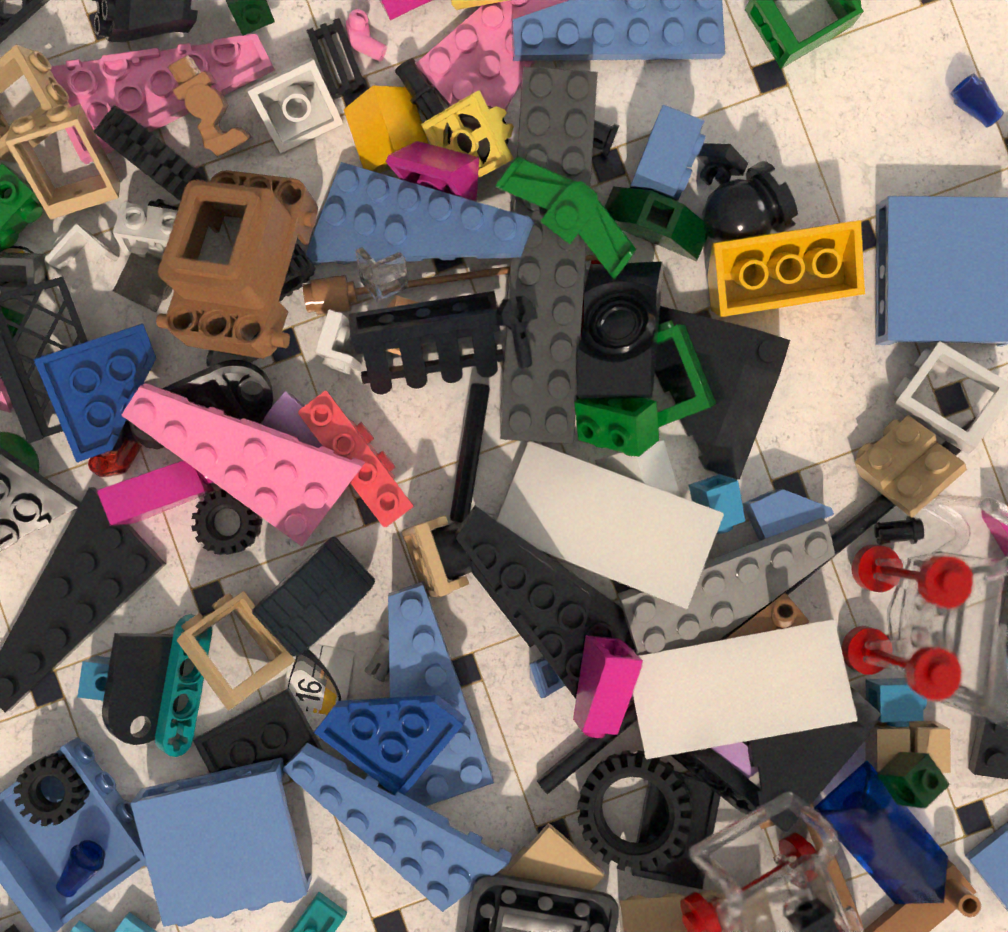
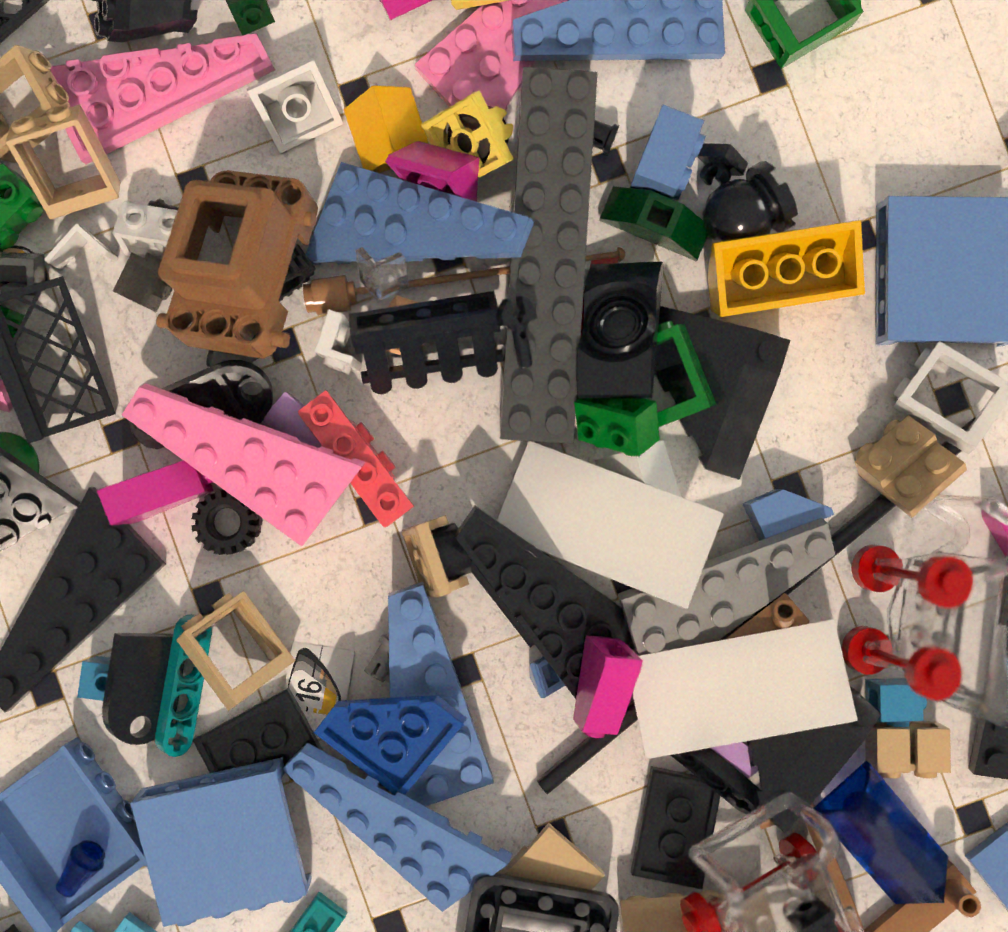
(36, 802): black tyre -> none
(94, 385): blue plate -> none
(115, 463): clear red arm -> none
(146, 152): black tyre -> none
(205, 103): medium nougat hips -> none
(314, 597): black wheel -> none
(325, 32): black tile -> none
(360, 36): bright pink arm -> none
(419, 89): black axle -> none
(469, 452): black axle -> none
(571, 211): green plate -> none
(606, 842): black tyre -> none
(721, 495): dark azure brick -> none
(899, 531): black pin -> none
(913, 779): dark green brick -> none
(977, 100): clear blue cone -> none

